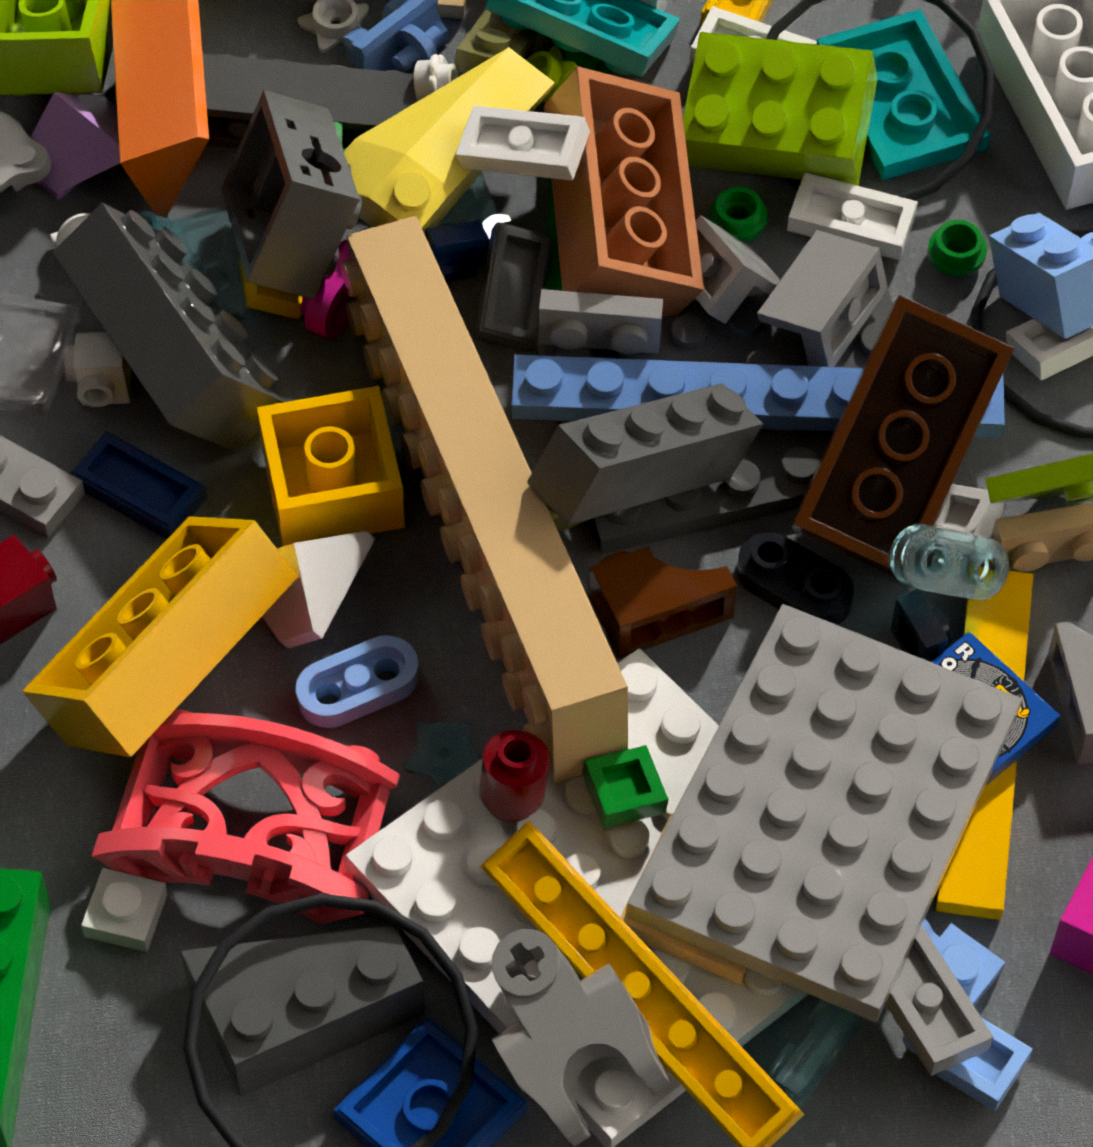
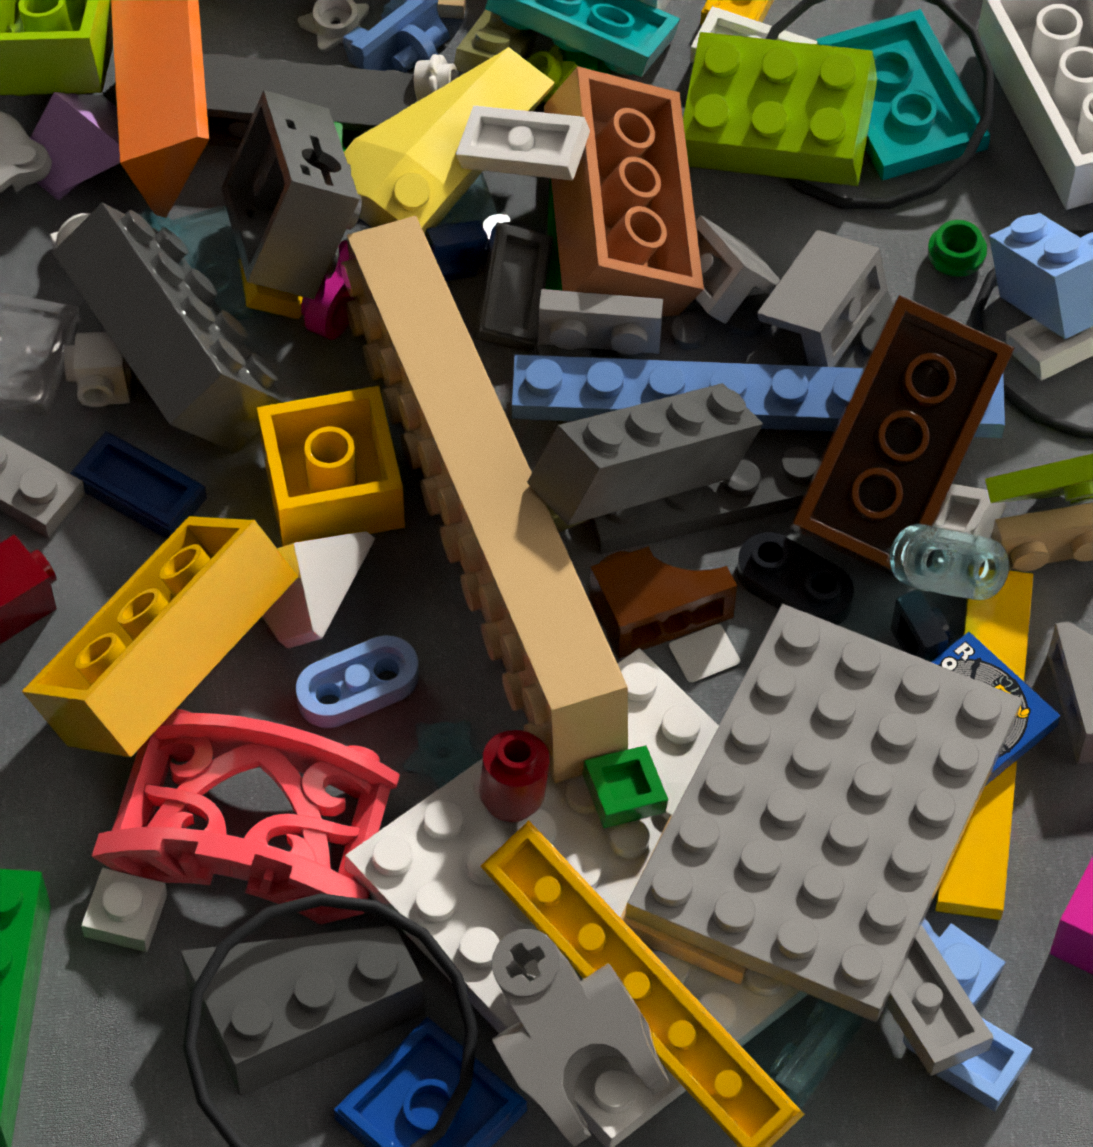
(704, 653): none -> white sticker
(739, 203): green plate -> none
(852, 214): white plate -> none

